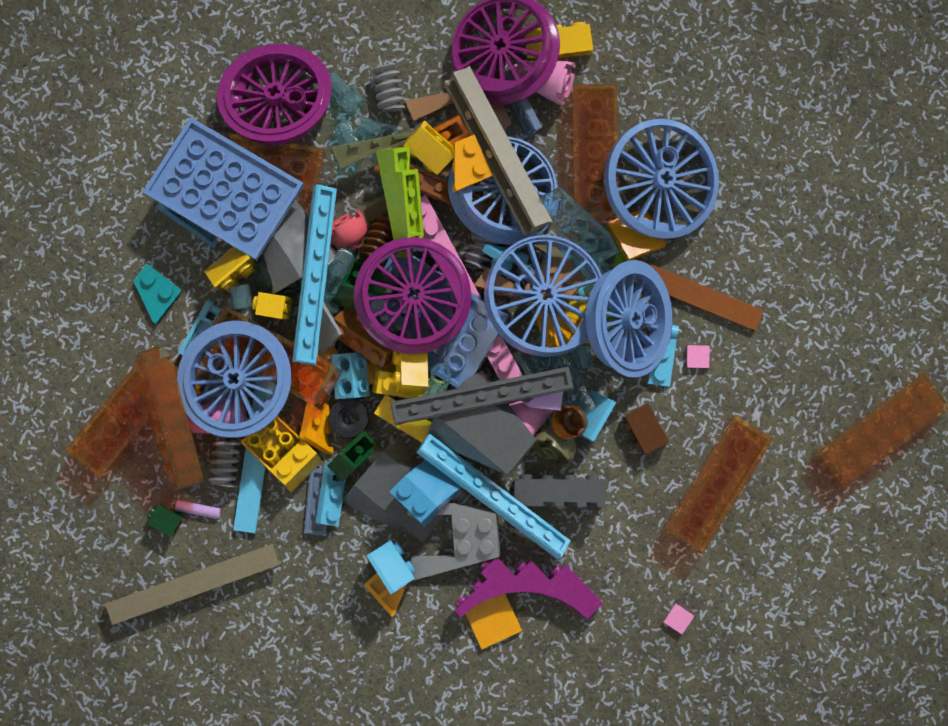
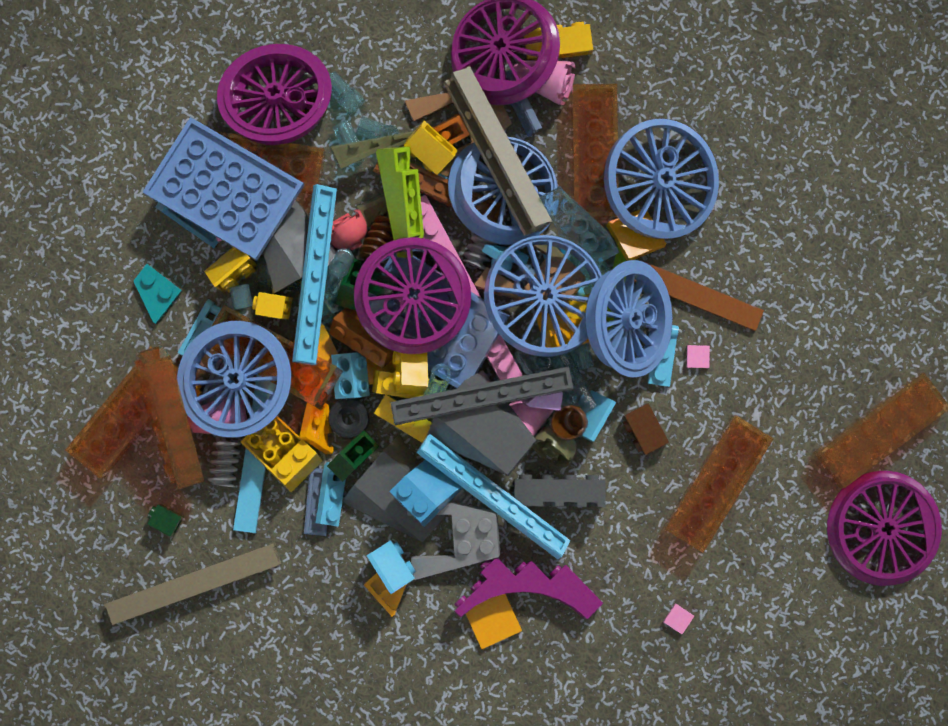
(197, 509): lavender piece -> none
(328, 331): light grey piece -> none
(387, 88): light grey piece -> none
(469, 163): light orange wing -> none
(930, 519): none -> magenta piece

